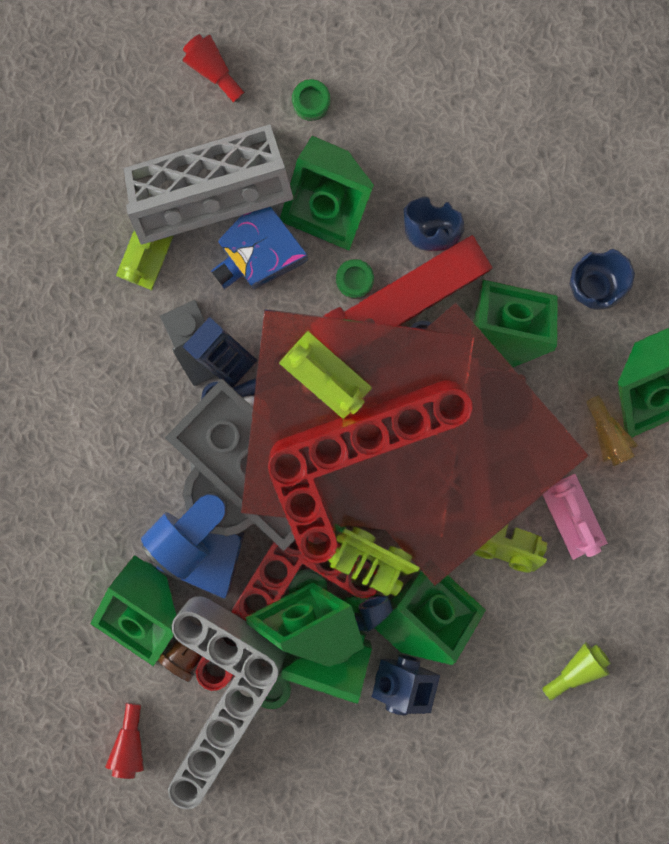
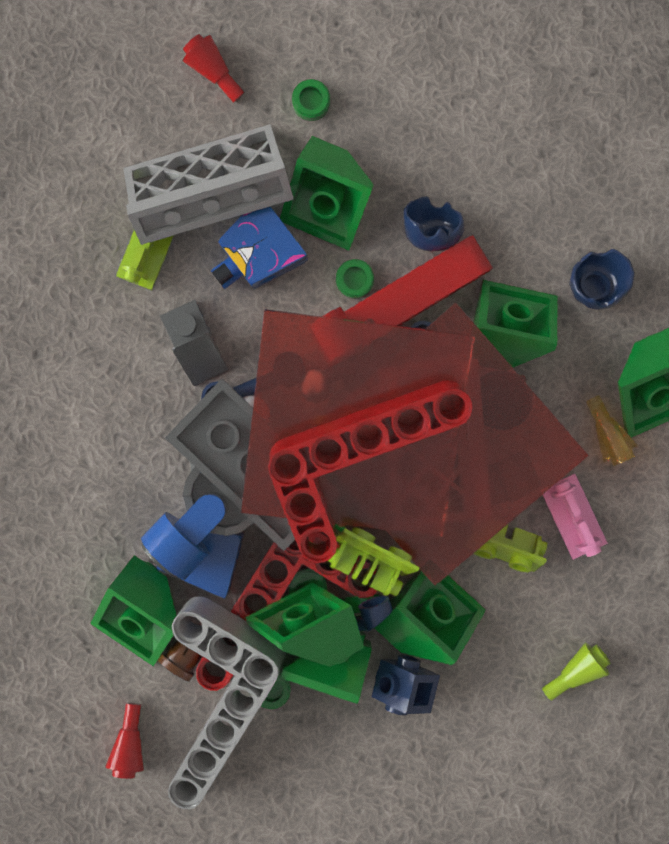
(206, 341): dark blue slope -> none
(326, 375): lime hinge -> none

